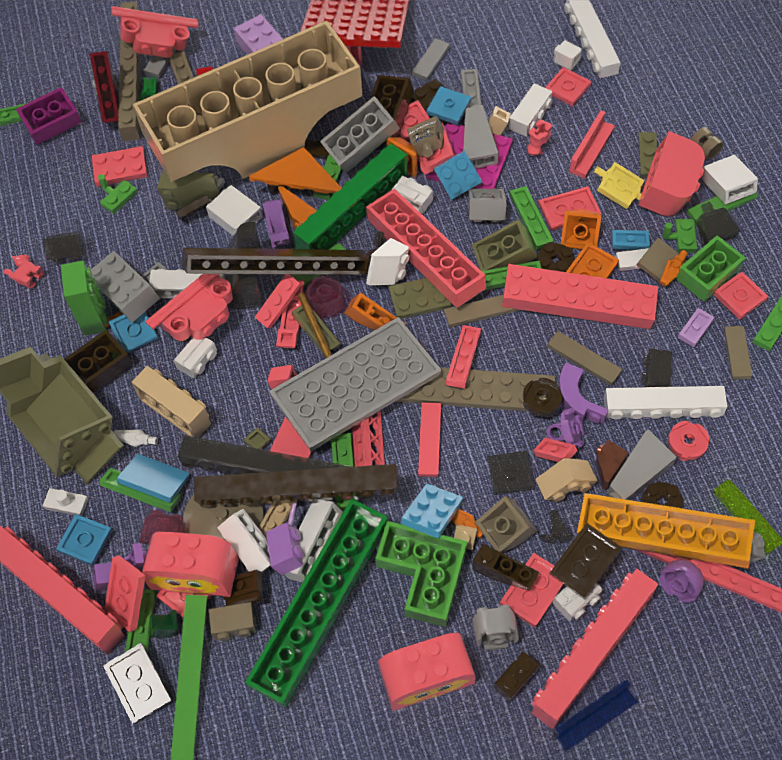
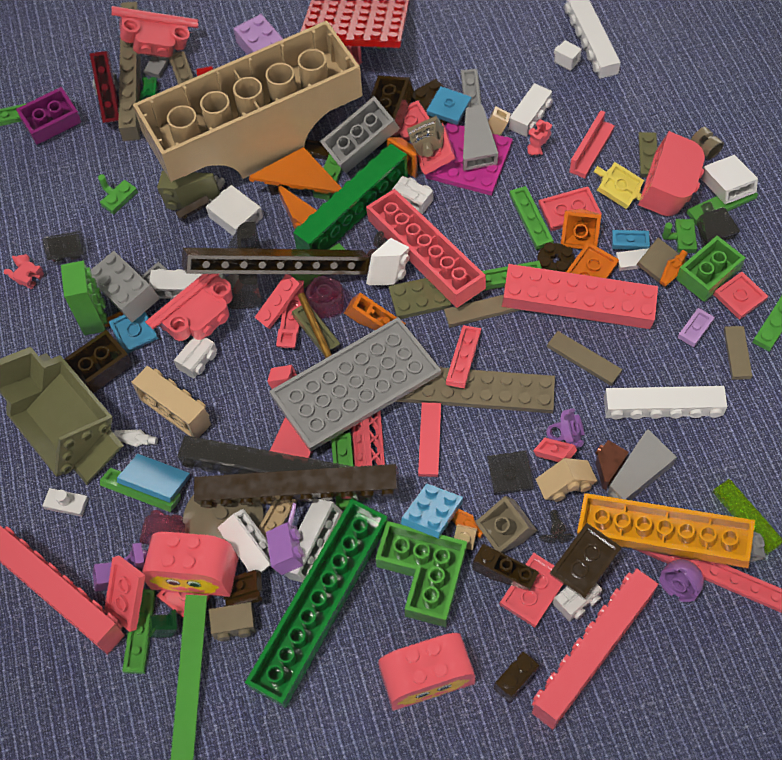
(84, 540): dark azure plate -> none
(120, 165): coral plate -> none
(137, 683): plate -> none
(257, 439): olive tile -> none
(276, 223): medium lavender arch -> none
(430, 59): light grey tile -> none
(457, 174): dark azure plate -> none
(487, 204): light grey slope -> none
(495, 627): light grey brick -> none
(504, 247): olive slope -> none
(539, 387): dark brown plate -> none
(568, 86): coral tile -> none
(571, 398): medium lavender arch -> none
(595, 716): clear blue fence -> none
(657, 368): clear smoke brick -> none
(663, 490): dark brown plate -> none
(684, 450): coral plate -> none

